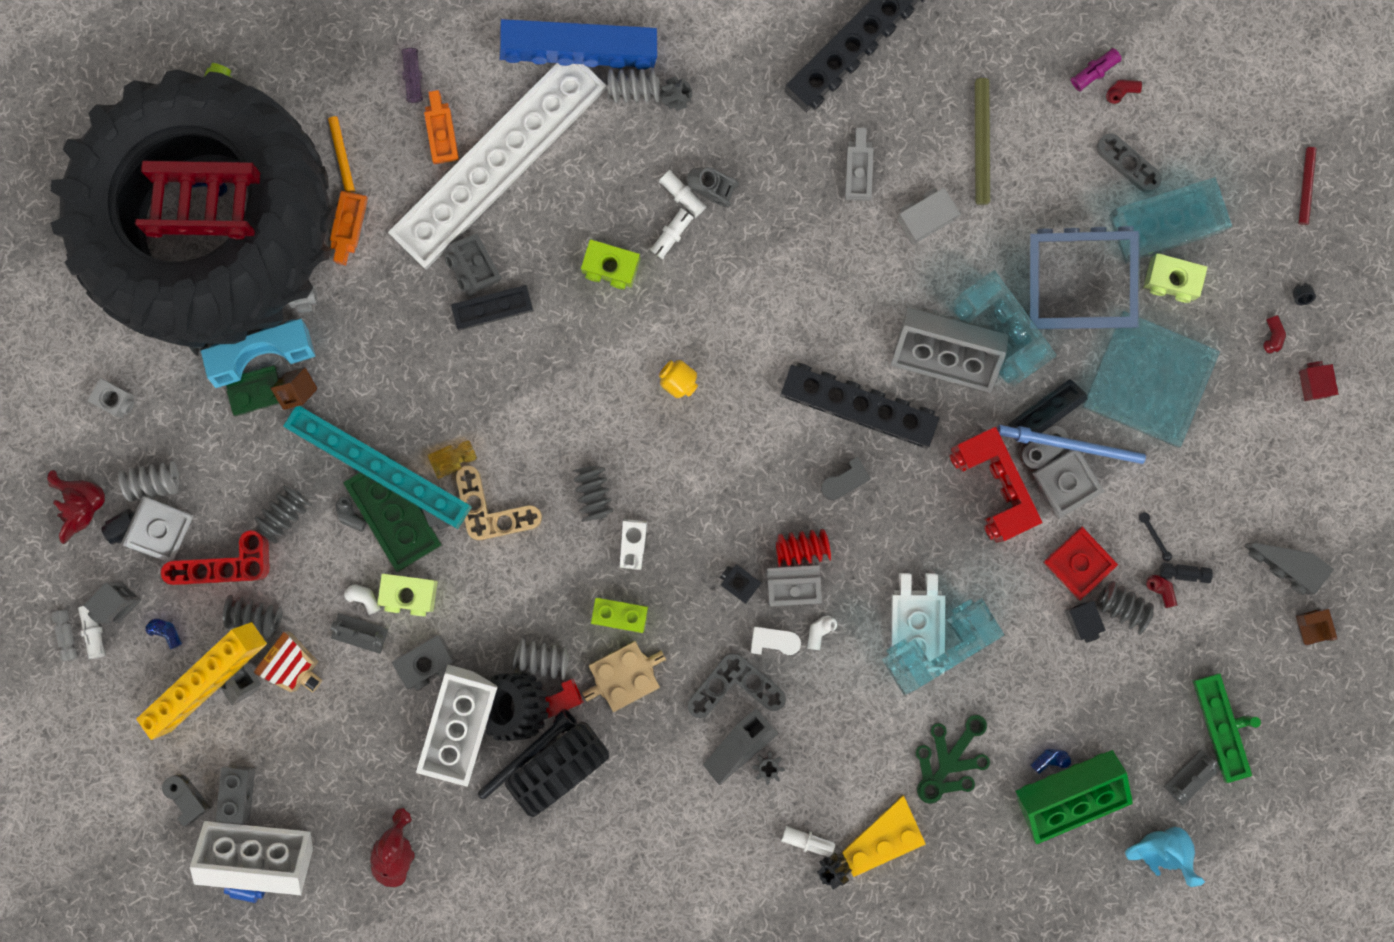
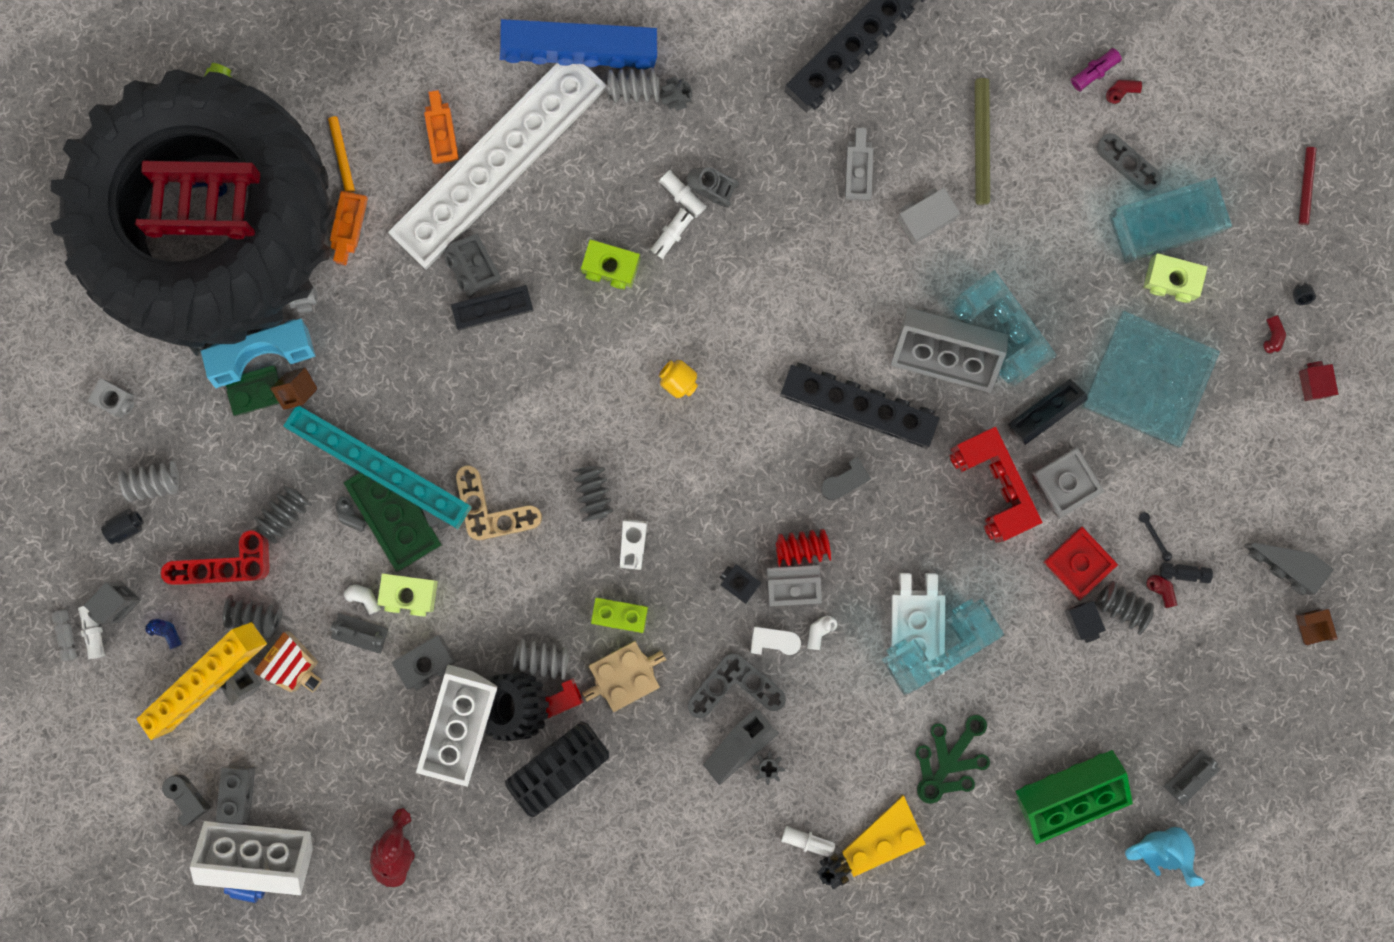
(79, 504): dark red piece -> none
(157, 529): light grey plate -> none
(412, 75): clear purple pin -> none
(448, 460): clear yellow plate -> none
(563, 723): black piece -> none
(1025, 435): medium blue bar -> none
(1046, 452): light grey plate -> none
(1051, 757): clear blue arm -> none
(1073, 235): sand blue window -> none
(1224, 727): green plate -> none

